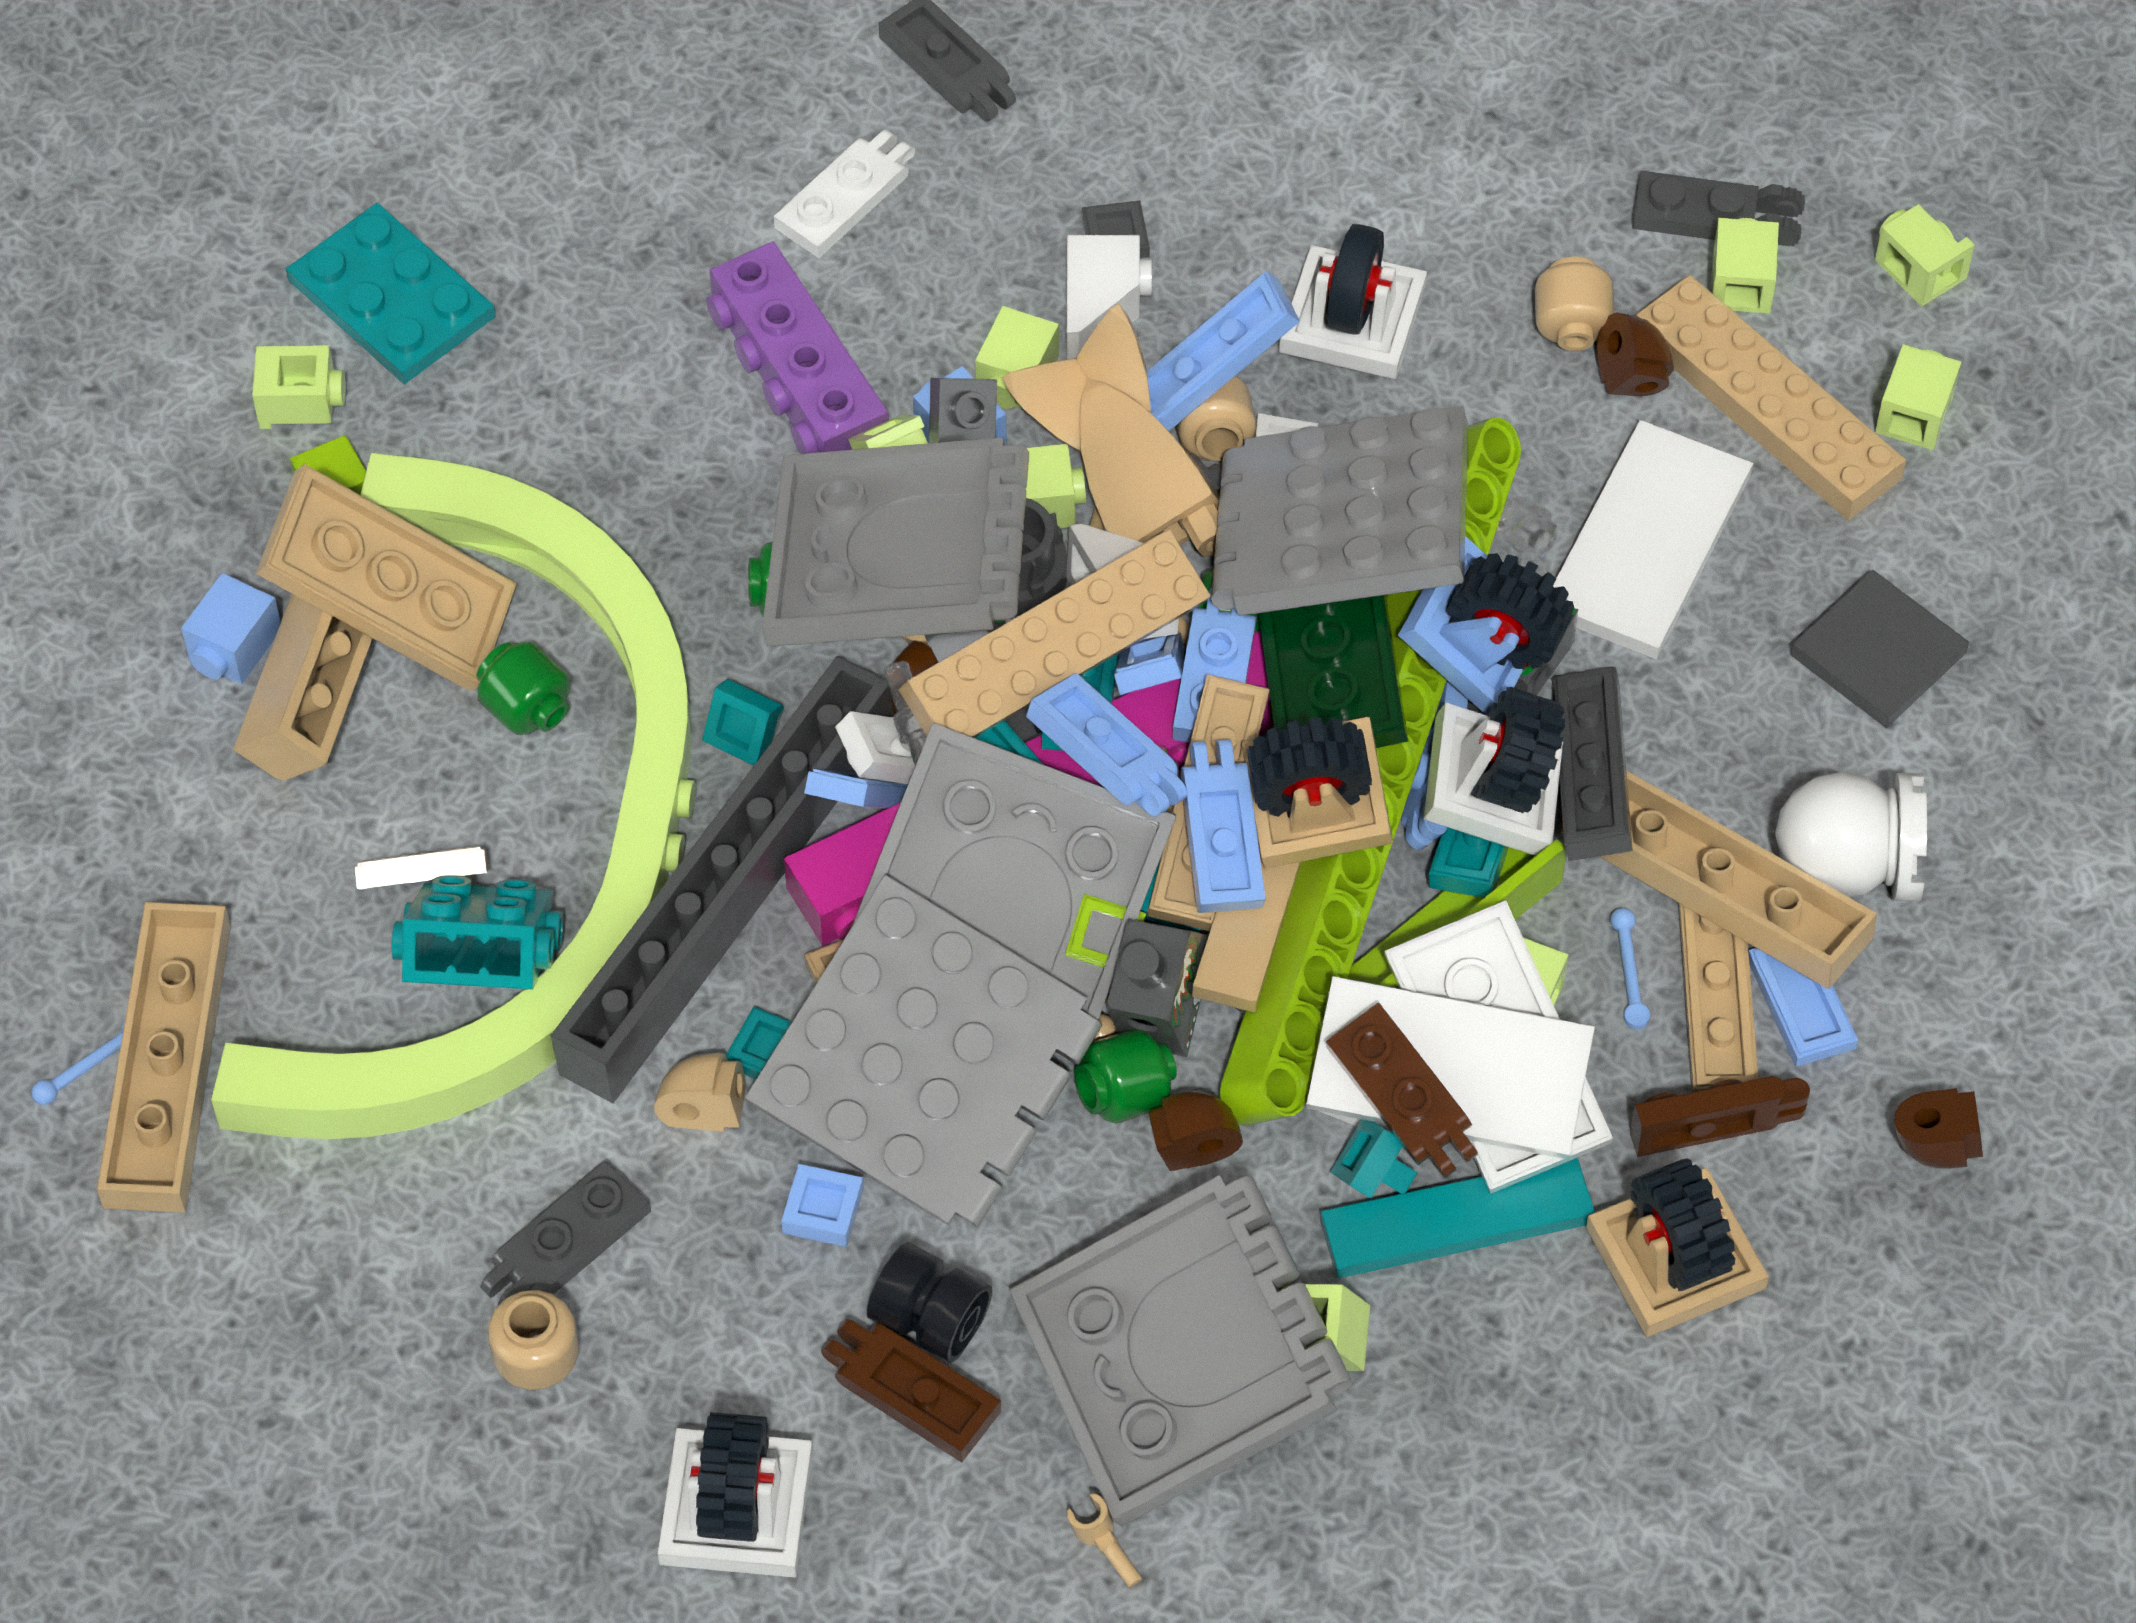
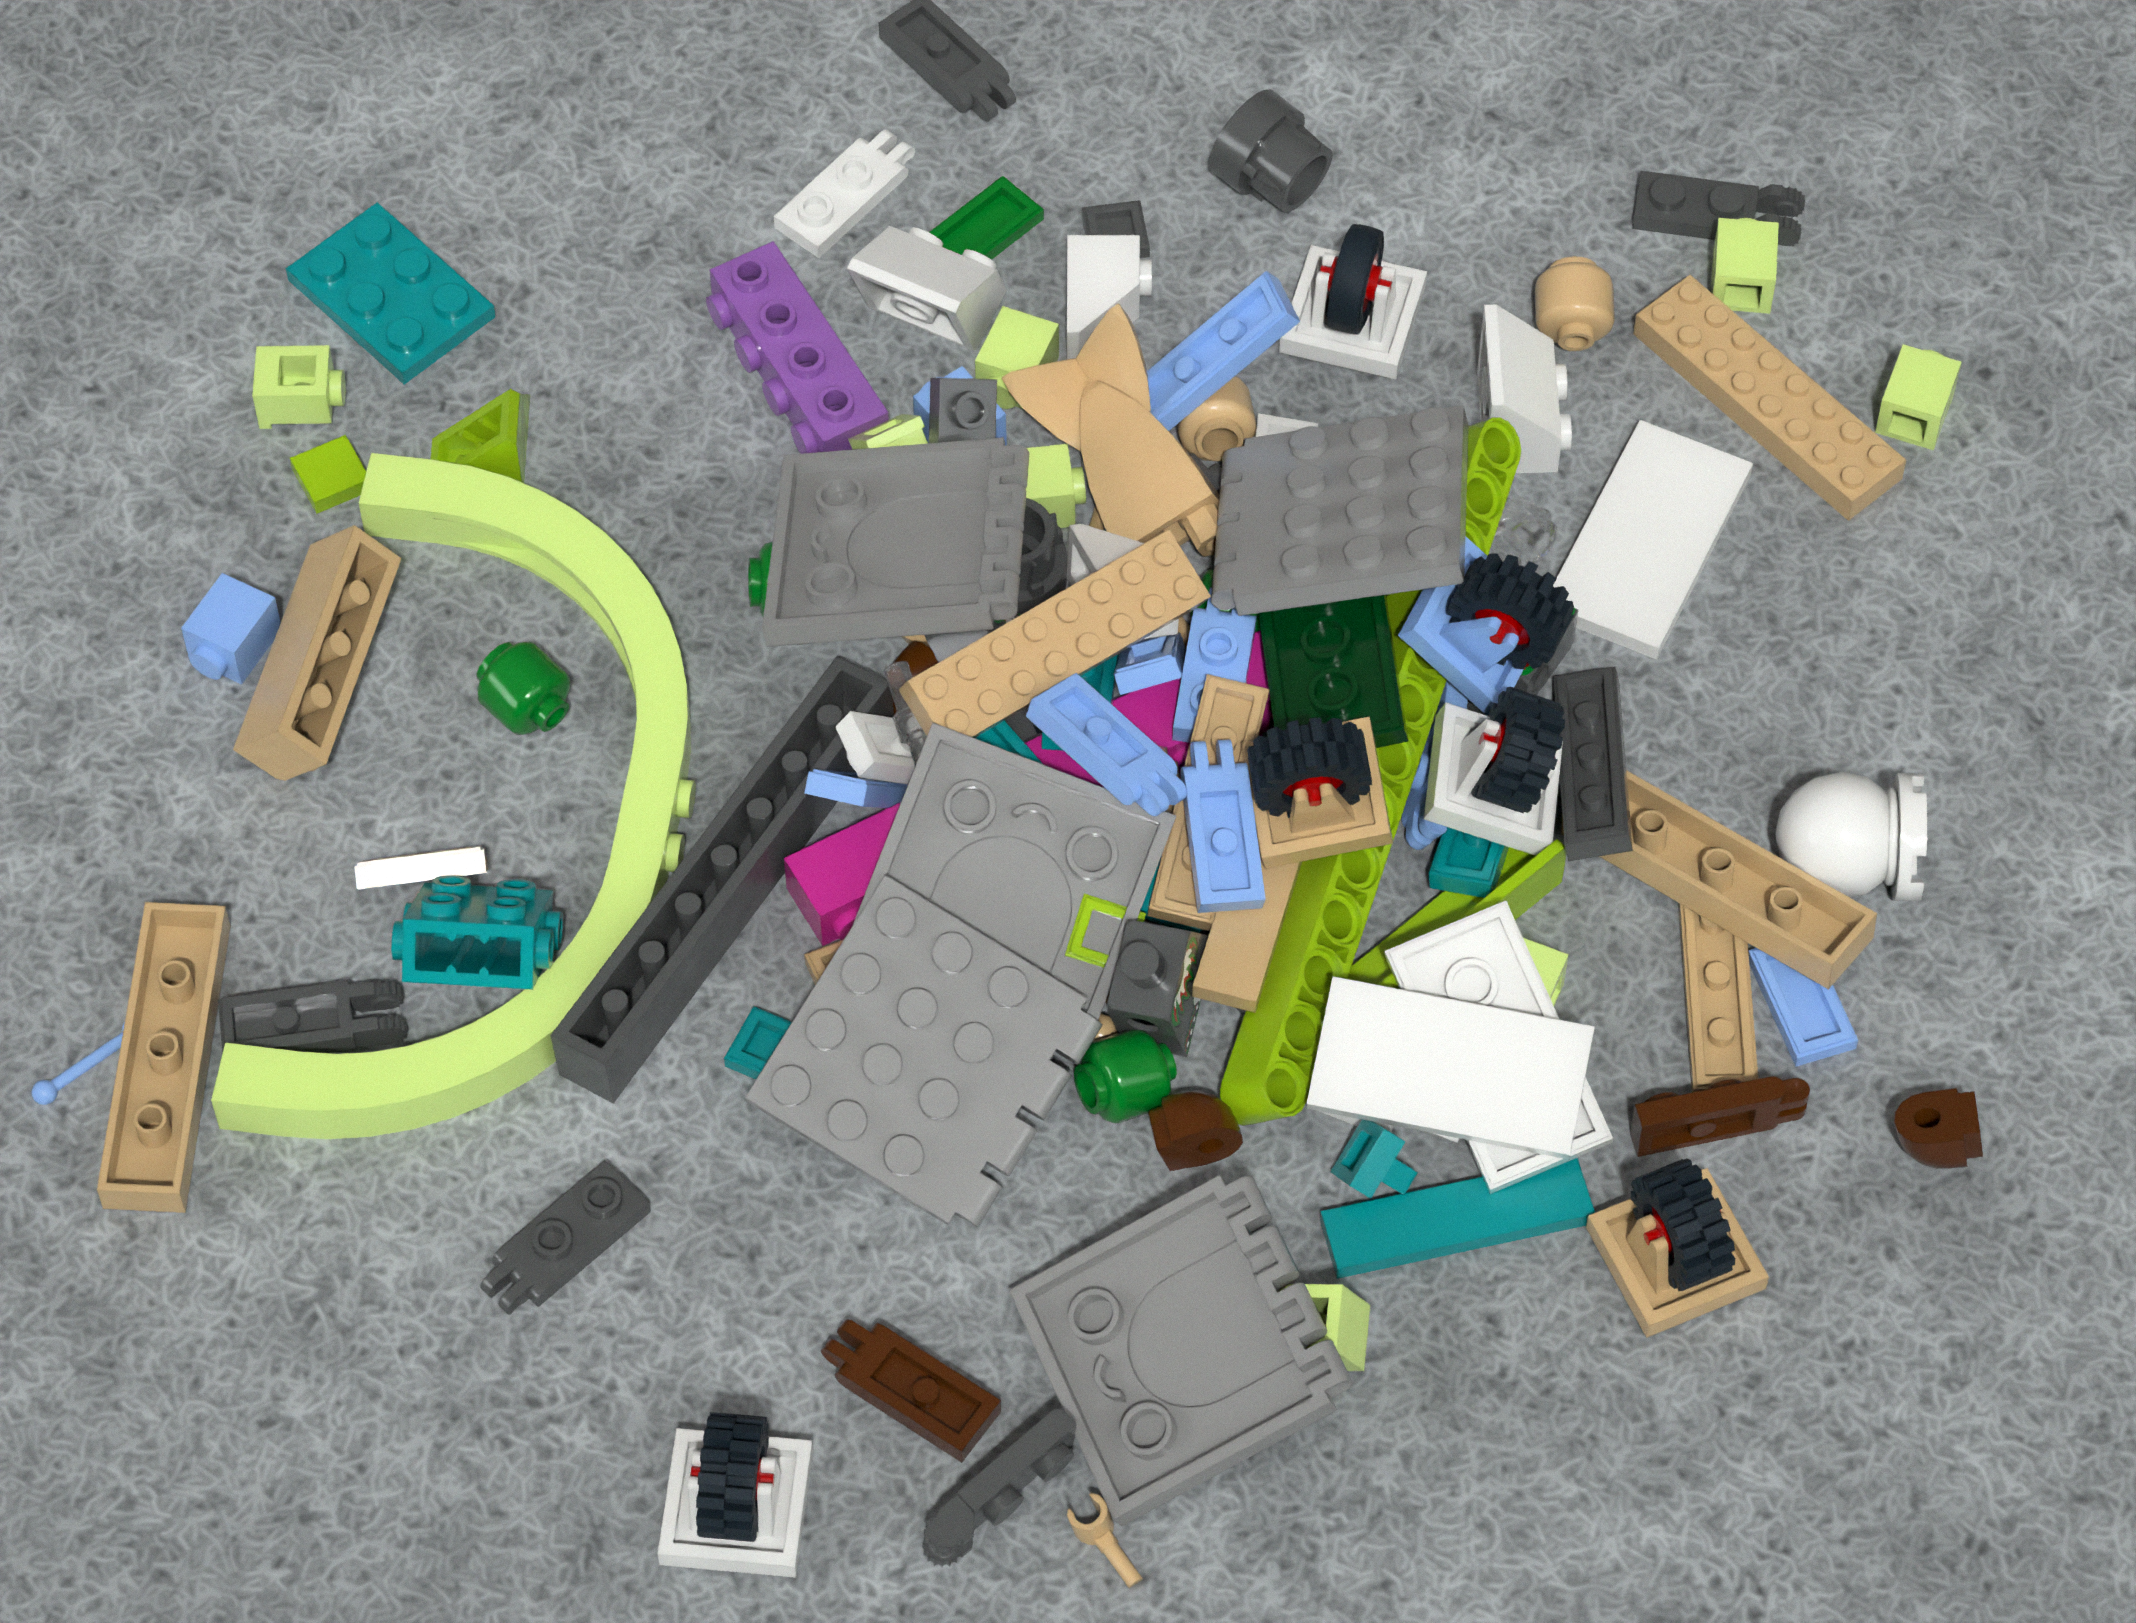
(314, 1017): none -> dark grey hinge
(386, 577): tan tile -> none
(489, 437): none -> lime slope
(533, 1339): tan head -> none
(702, 1093): tan piece -> none
(741, 721): teal tile -> none
(822, 1205): light blue plate -> none
(922, 1298): black wheel -> none
(929, 285): none -> white slope
(990, 220): none -> green tile
(997, 1488): none -> dark grey hinge
(1270, 152): none -> dark grey piece
(1402, 1089): reddish brown hinge -> none
(1523, 387): none -> white slope
(1633, 356): reddish brown piece -> none
(1636, 1014): light blue hinge -> none
(1879, 648): dark grey tile -> none
(1922, 254): yellowish green brick -> none

